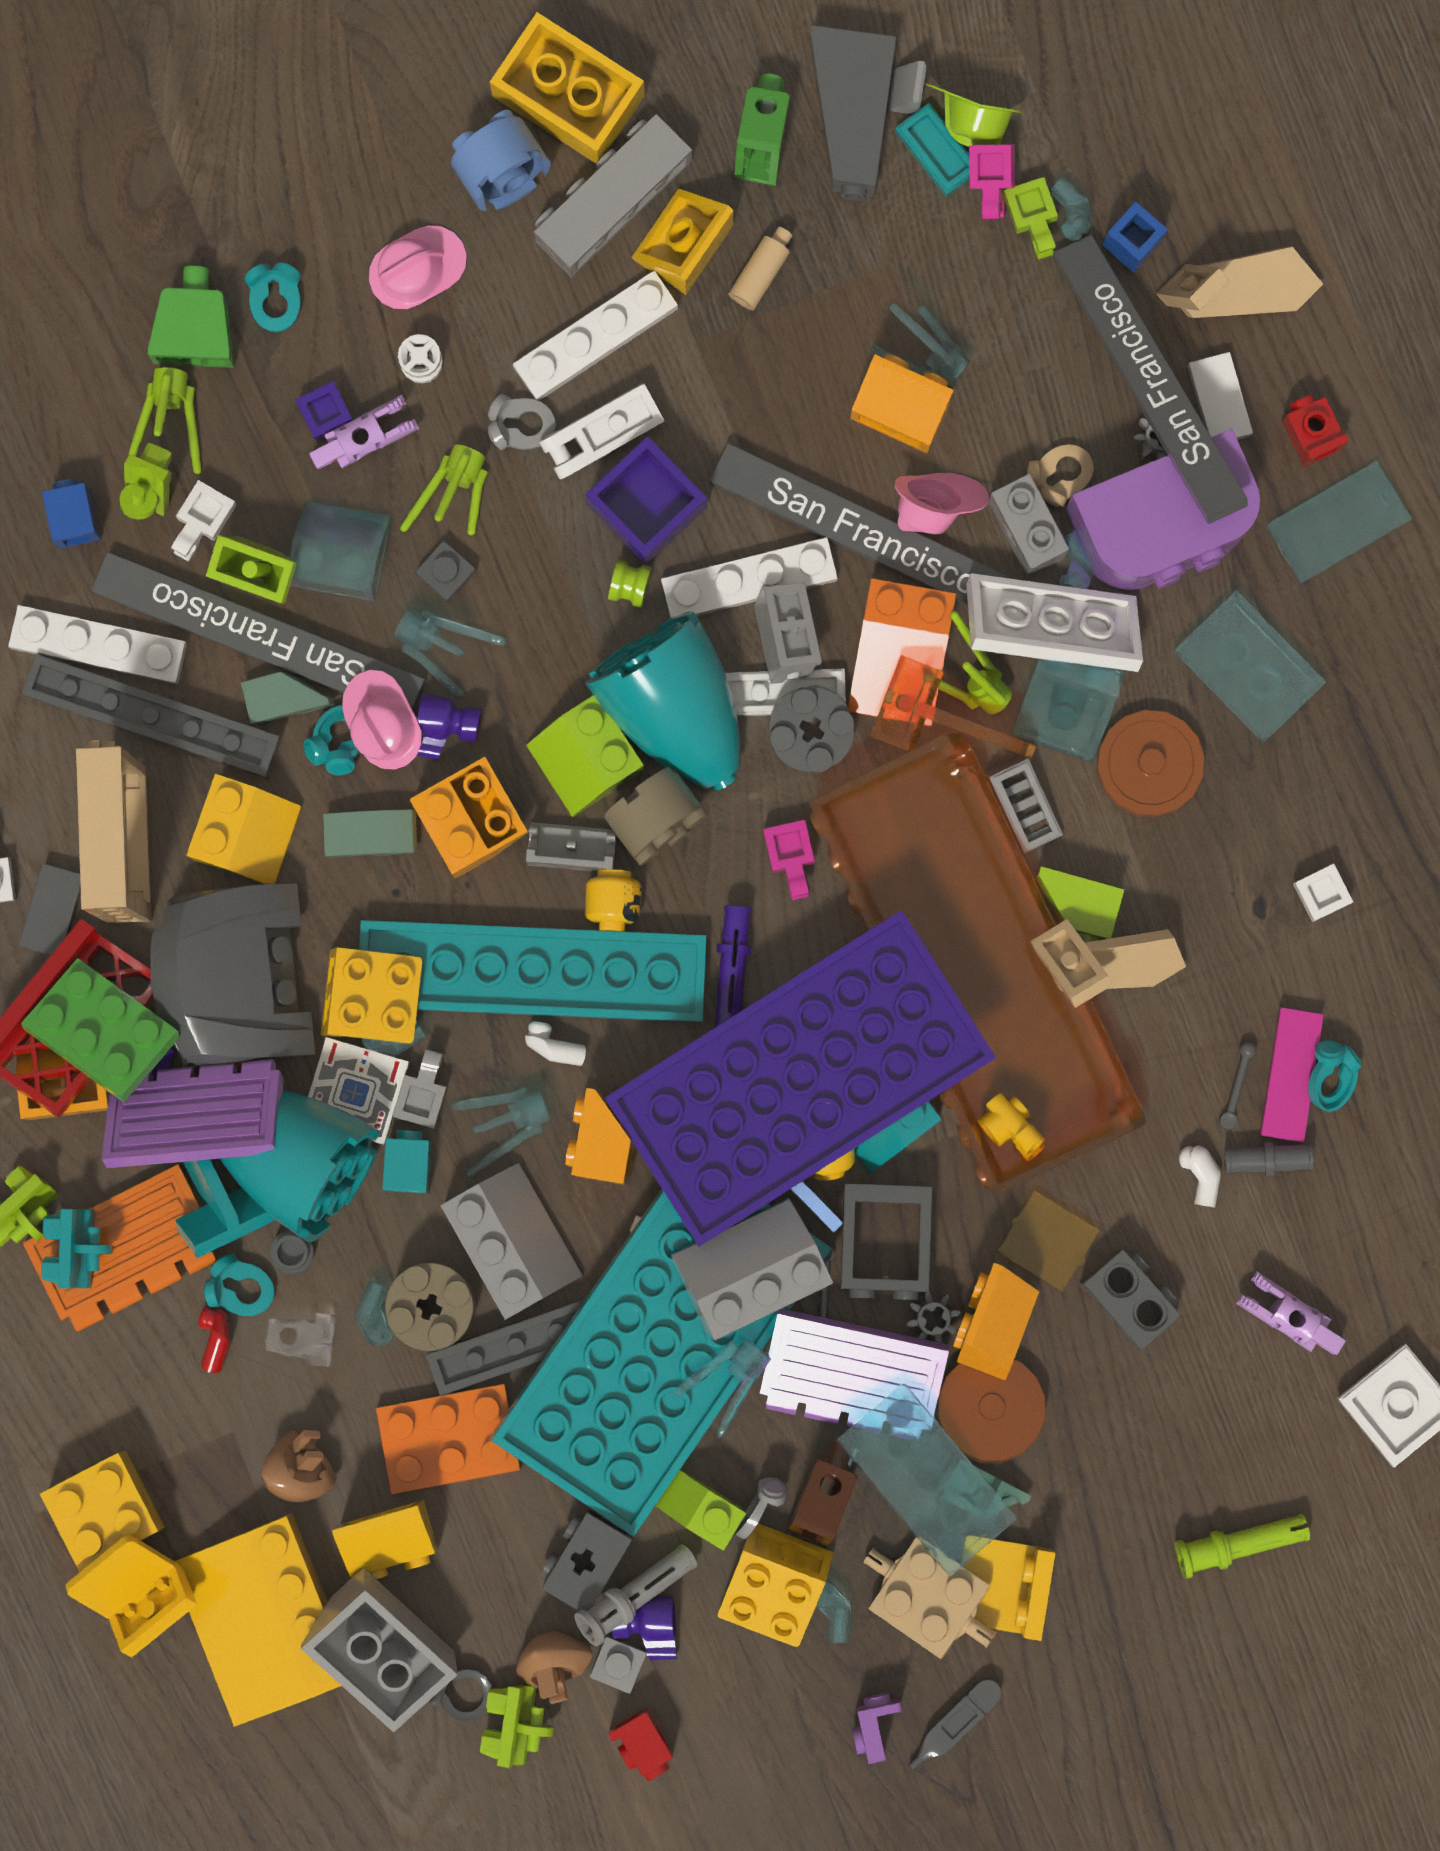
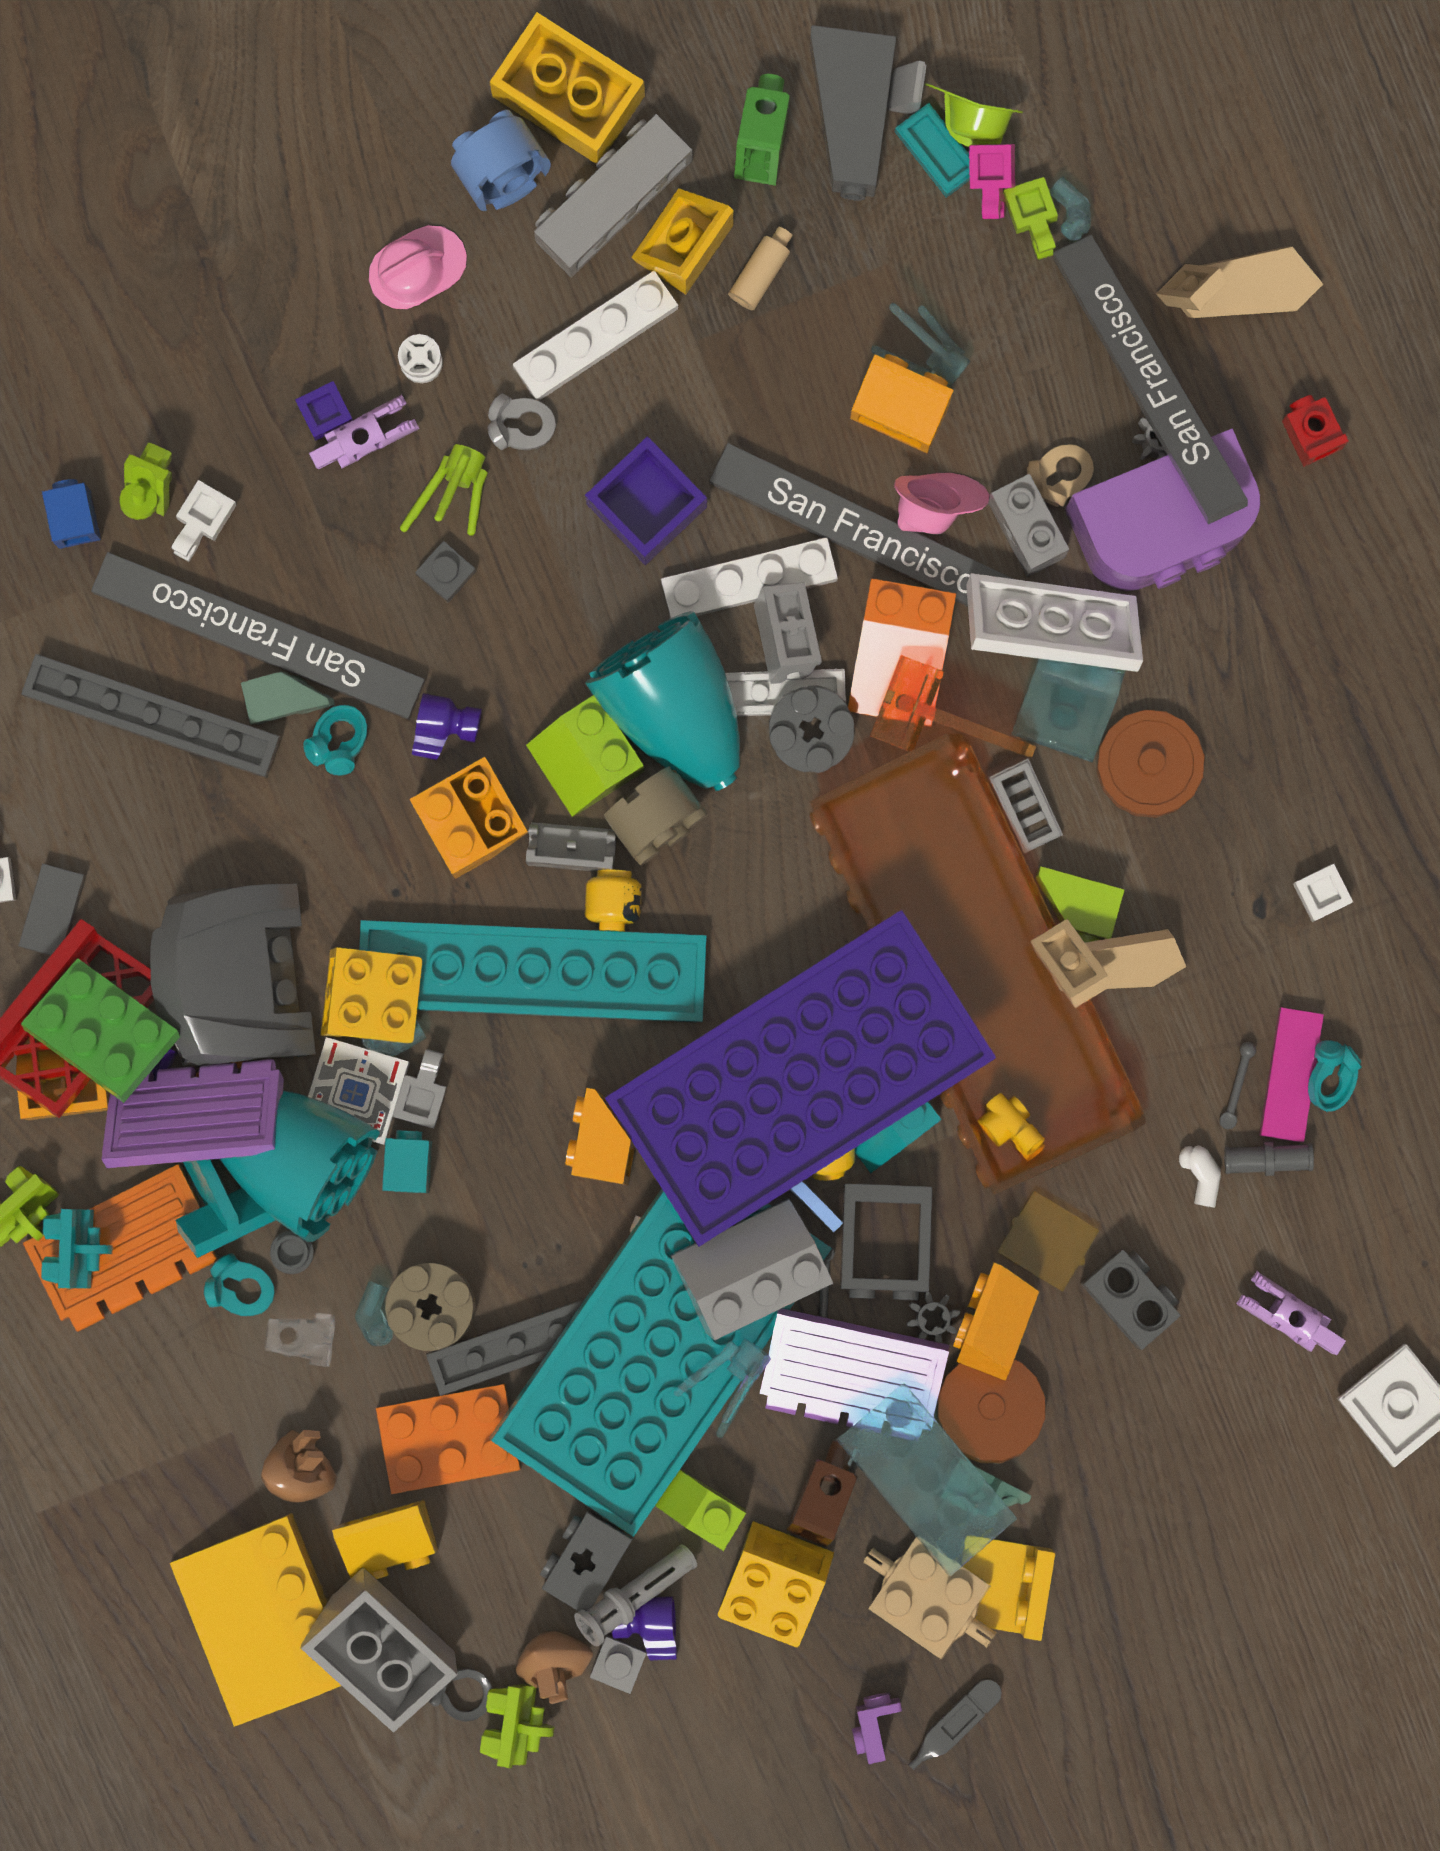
(97, 645): white plate -> none
(101, 1508): yellow piece -> none
(113, 834): tan window -> none
(135, 1591): yellow bracket -> none
(167, 392): lime plant -> none
(192, 324): bright green torso -> none
(218, 1340): red arm -> none
(244, 830): yellow slope -> none
(251, 567): lime slope -> none
(258, 281): teal piece -> none
(339, 550): clear light blue slope -> none
(370, 833): sand green slope -> none
(381, 720): bright pink piece -> none
(419, 633): clear light blue plant -> none
(511, 1240): light grey slope -> none
(526, 1112): clear light blue plant -> none
(552, 1049): white arm -> none
(603, 430): white plate -> none
(629, 583): lime wheel -> none
(642, 1744): red brick -> none
(734, 919): dark purple pin -> none
(769, 1491): light grey piece -> none
(790, 851): dark pink plate -> none
(838, 1610): clear light blue arm -> none
(985, 686): lime plant -> none
(1080, 568): clear light blue arm -> none
(1135, 237): blue brick -> none
(1219, 396): white tile -> none
(1222, 1549): lime pin -> none
(1249, 666): clear light blue tile -> none
(1338, 522): clear light blue piece -> none

